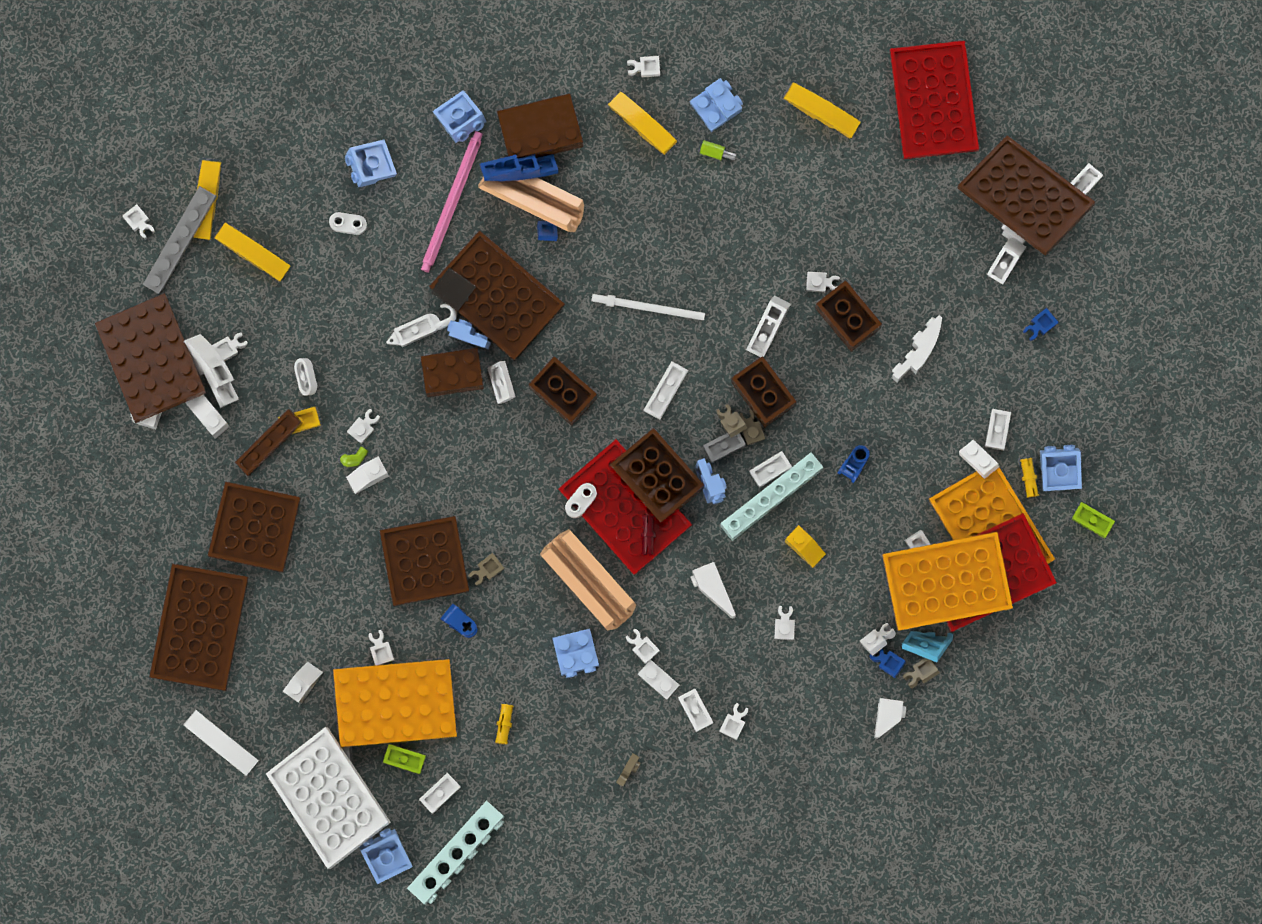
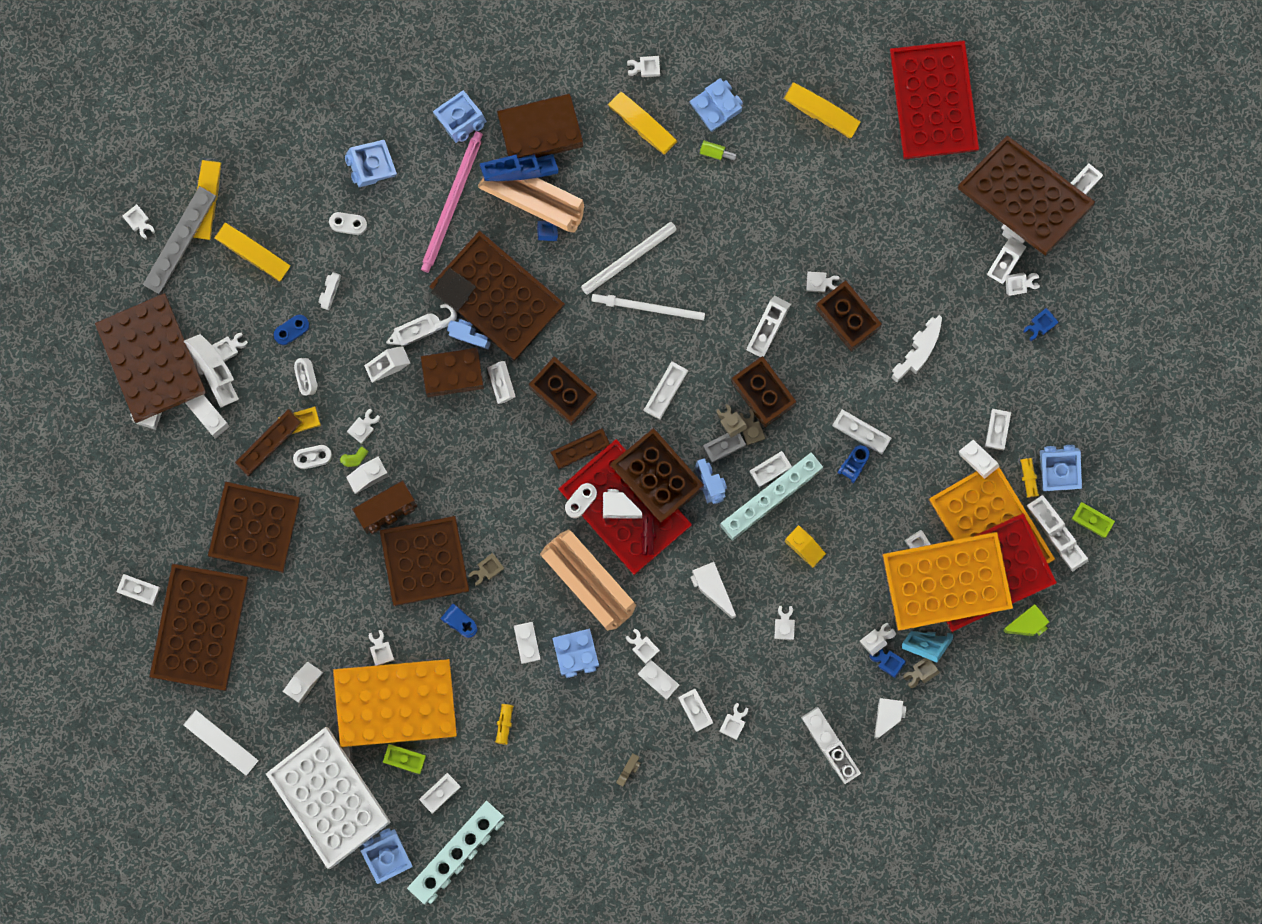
(138, 589): none -> white plate
(291, 329): none -> blue plate
(312, 455): none -> white plate
(332, 282): none -> white plate
(385, 508): none -> reddish brown brick
(387, 363): none -> white slope
(527, 642): none -> white plate
(580, 448): none -> reddish brown tile
(618, 505): none -> white slope
(628, 258): none -> white axle
(830, 745): none -> white slope
(861, 432): none -> white tile
(1019, 282): none -> white plate
(1028, 623): none -> lime slope
(1057, 533): none -> white slope

